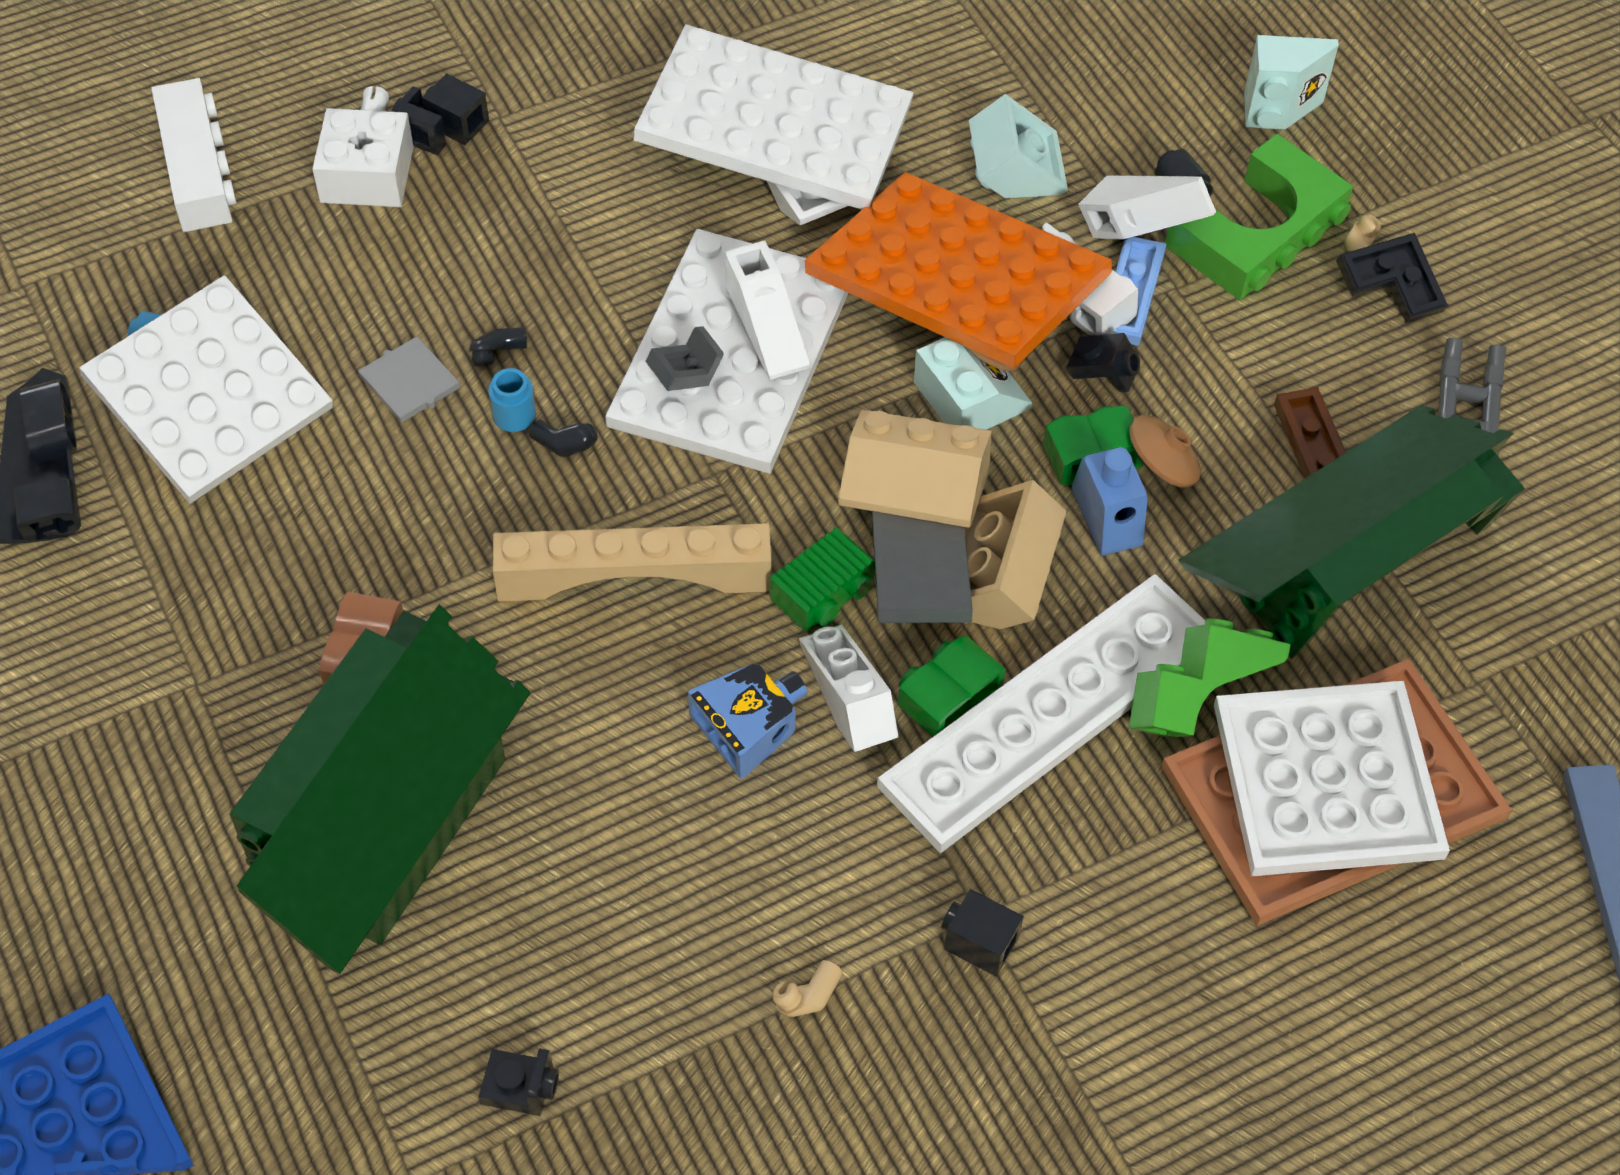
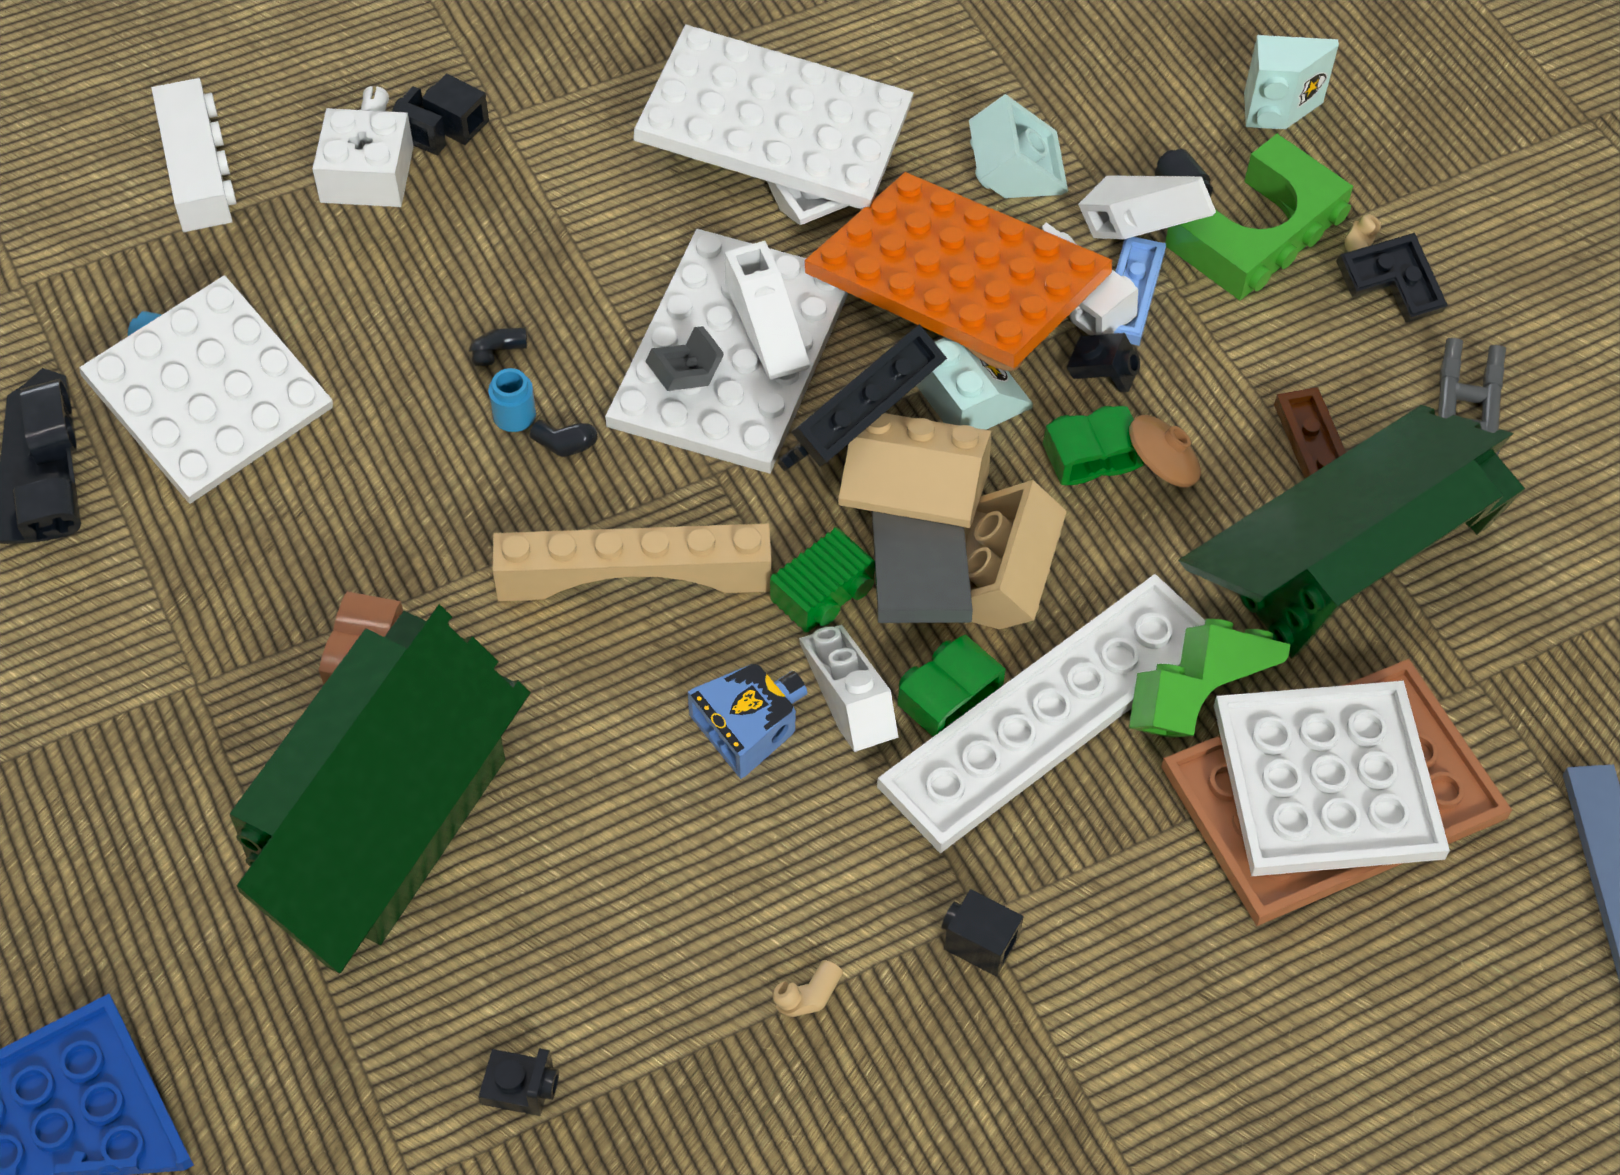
(409, 379): light grey piece -> none
(865, 398): none -> black fence
(1110, 485): medium blue torso -> none

